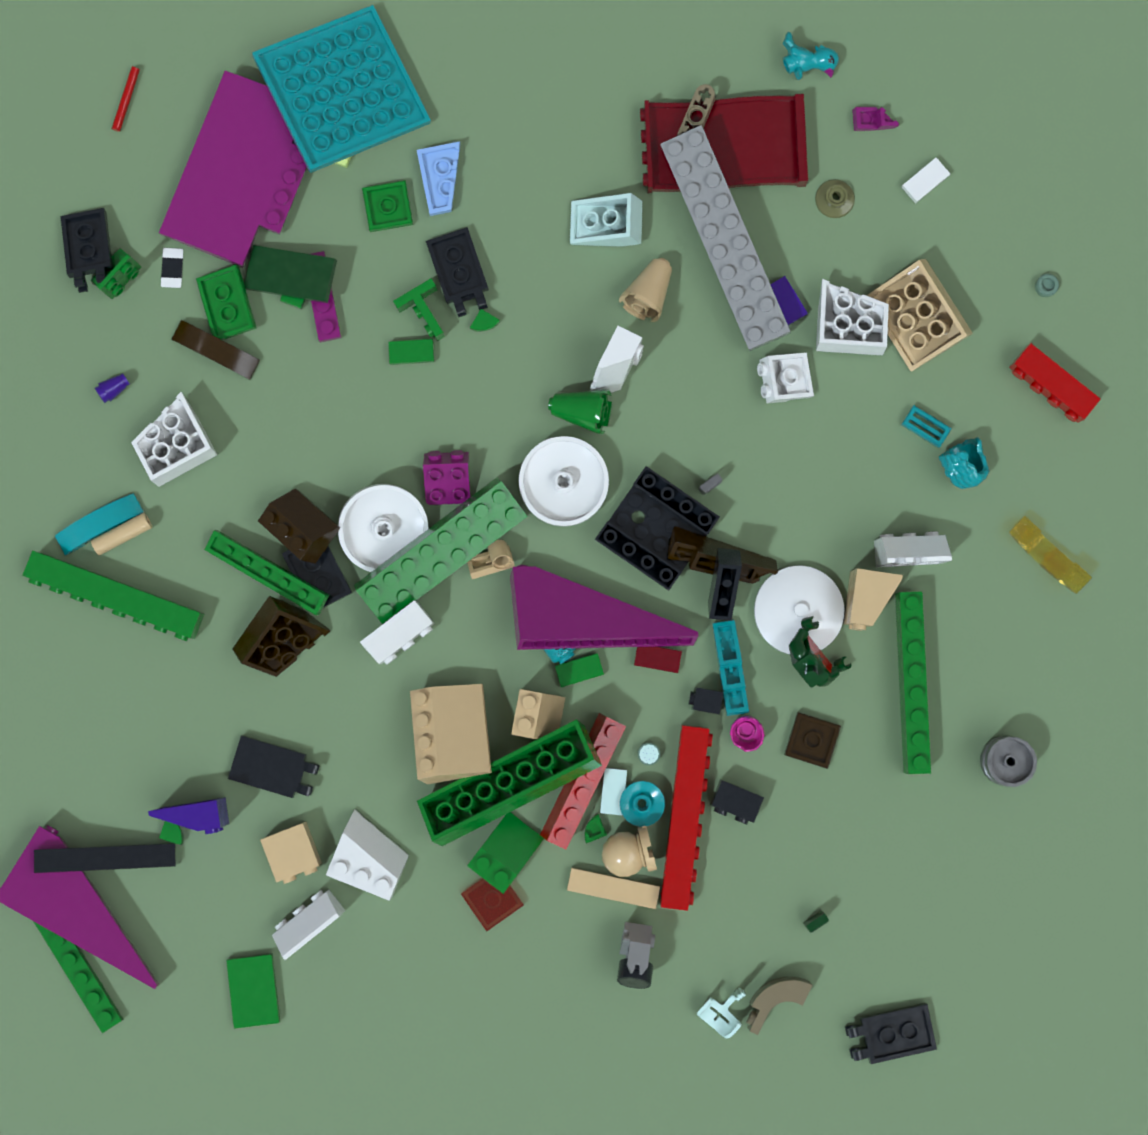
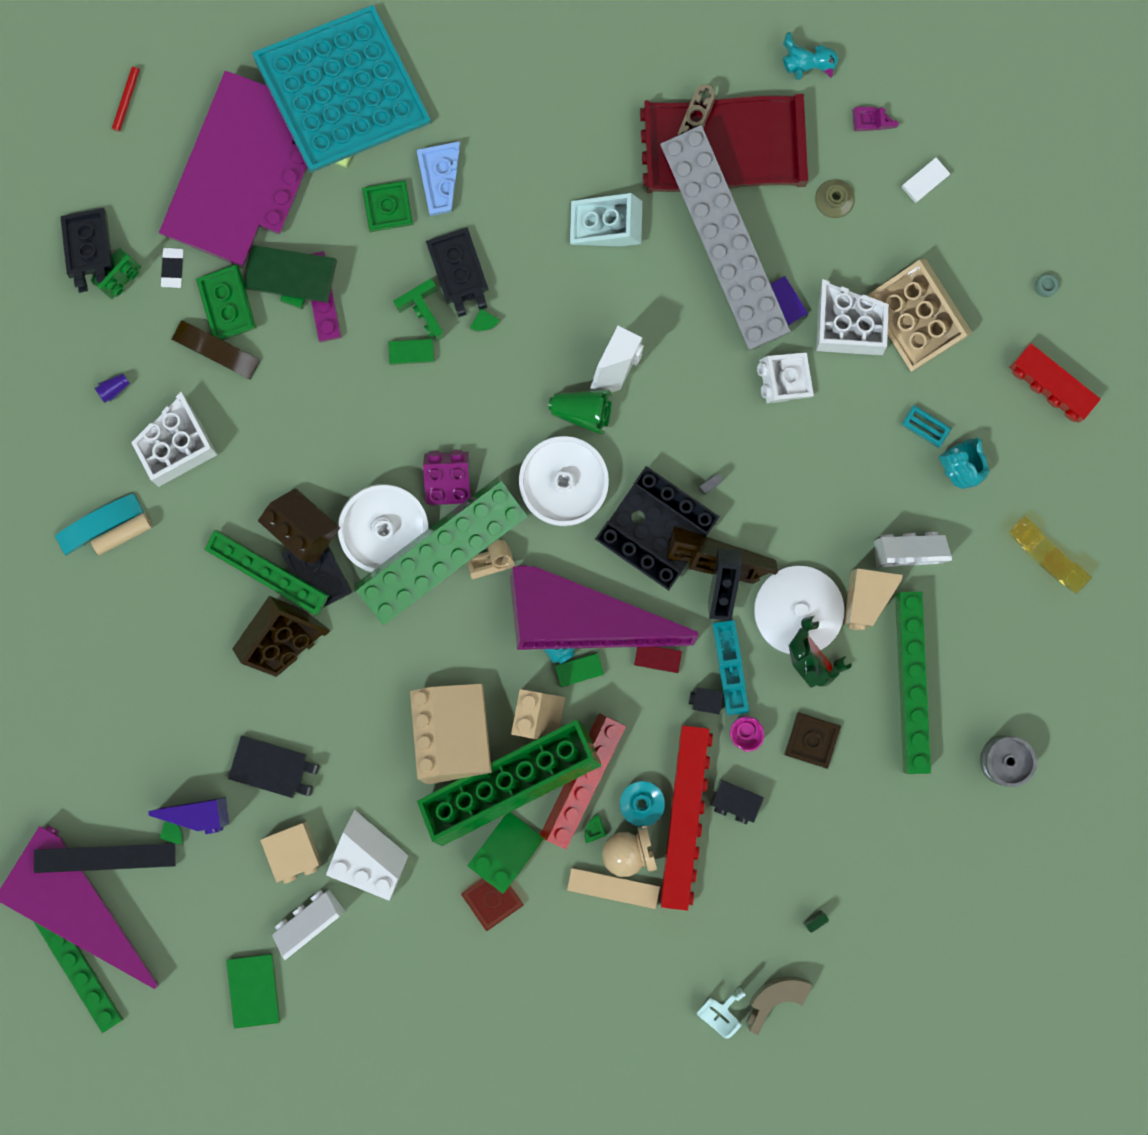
(113, 594): green brick -> none
(398, 633): white slope -> none
(613, 787): light aqua tile -> none
(635, 969): light grey piece -> none
(648, 291): tan cone -> none
(648, 753): light aqua tile -> none
(893, 1034): black tile -> none

